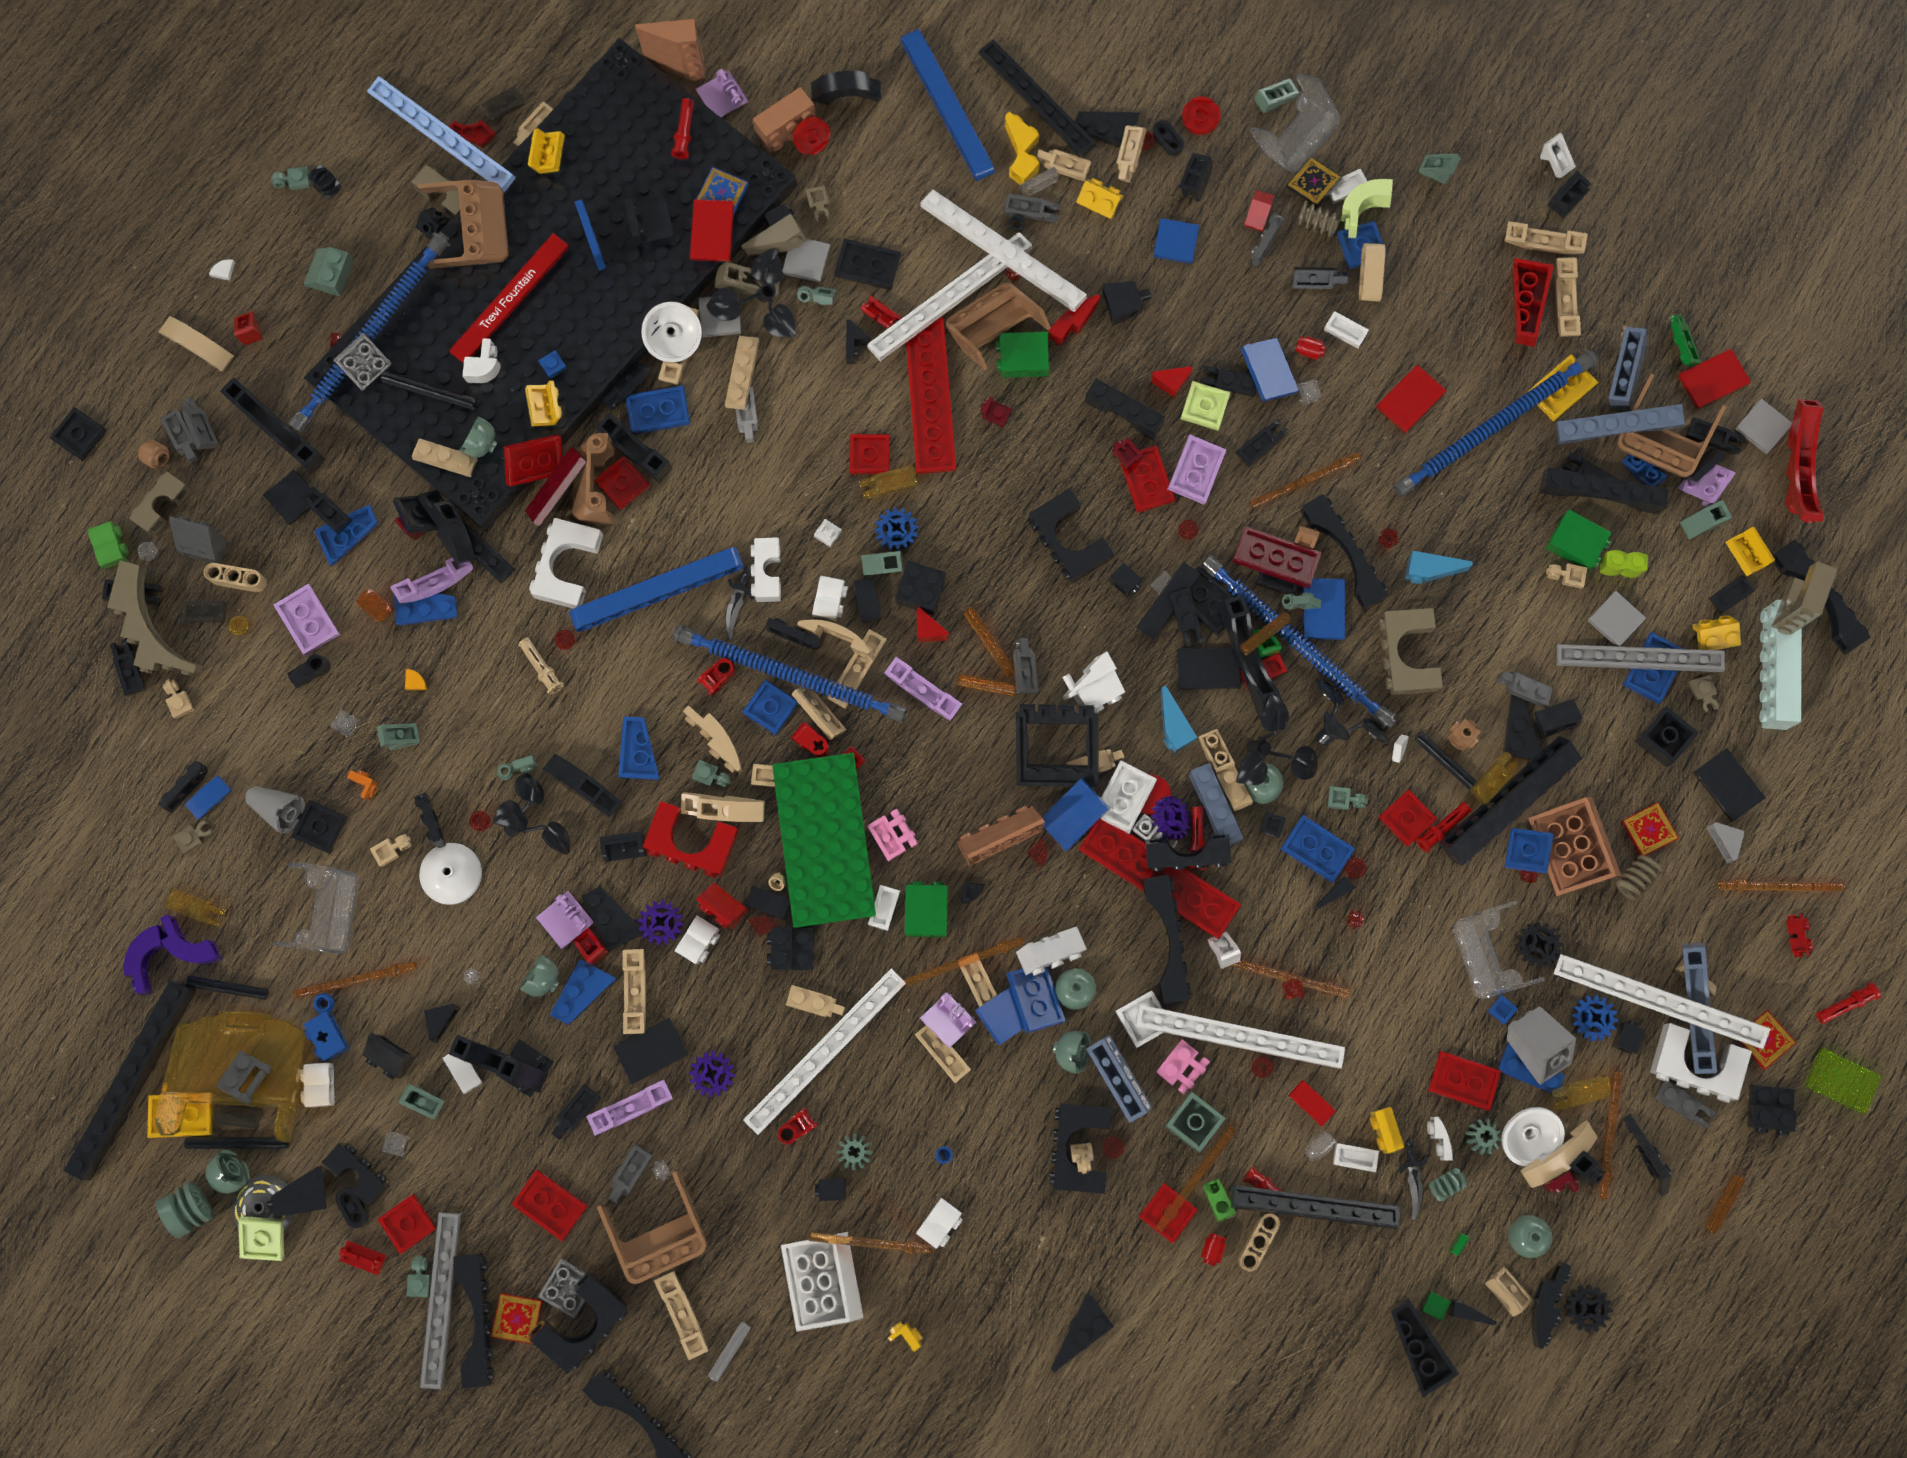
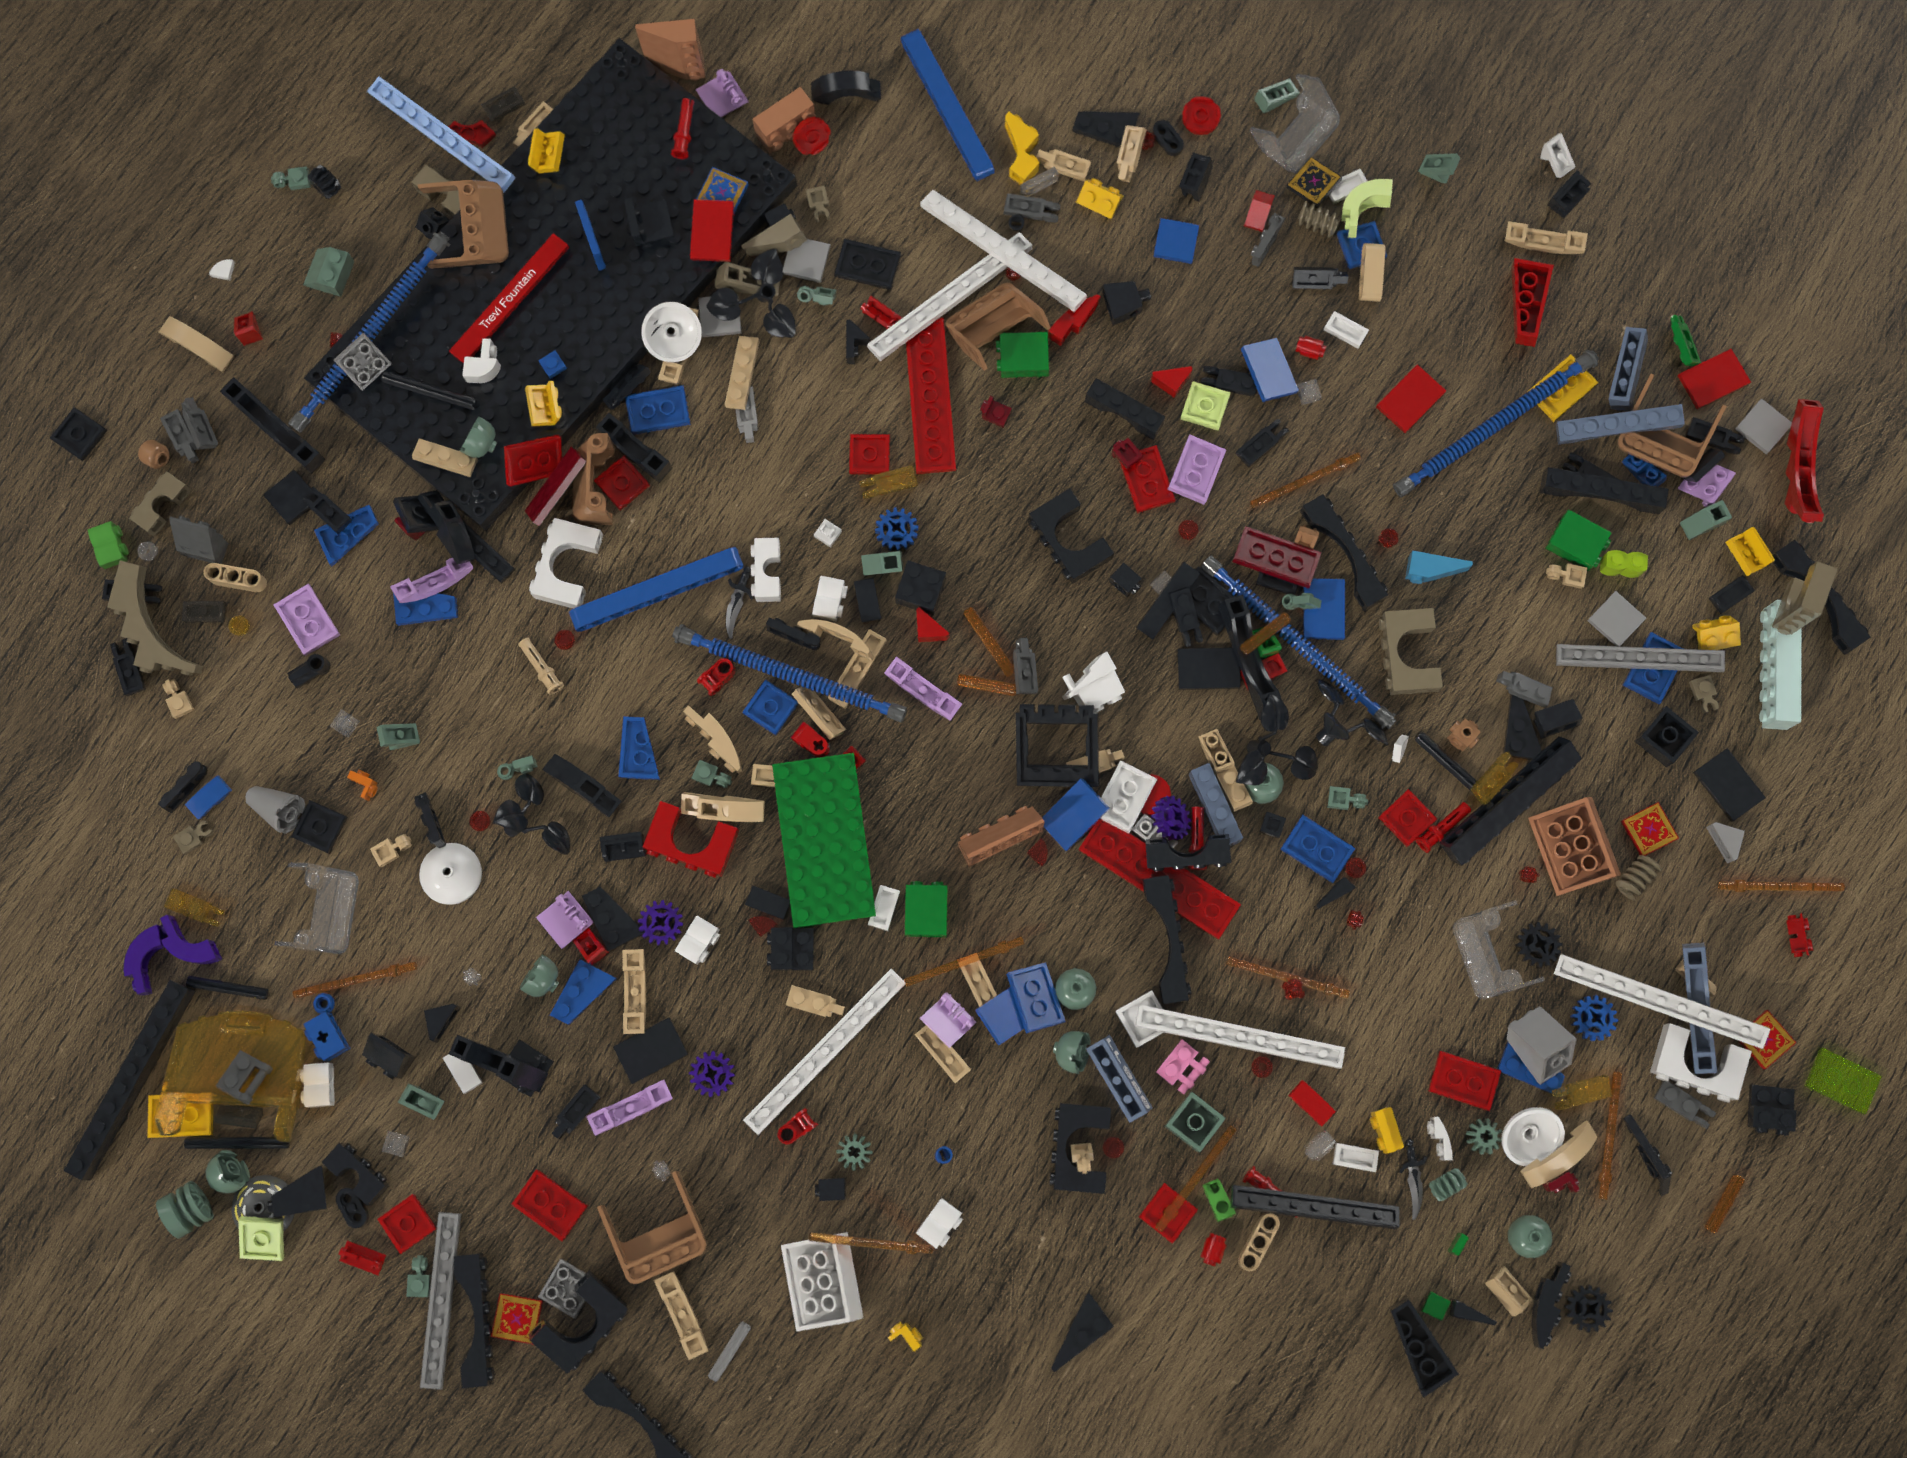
(373, 605): clear orange gear -> none
(414, 681): light orange tile -> none
(629, 1172): dark grey hinge -> none
(722, 905): red slope -> none
(773, 881): tan hinge -> none
(887, 838): bright pink plate -> none
(971, 891): black tile -> none
(1037, 98): black plate -> none
(1051, 951): white wedge -> none
(1176, 728): dark azure slope -> none
(1225, 950): white slope -> none
(1502, 1010): blue plate -> none
(1529, 850): blue tile -> none
(1566, 298): tan slope -> none
(1588, 1169): black brick -> none
(1628, 1037): black brick -> none
(1856, 999): red pin -> none

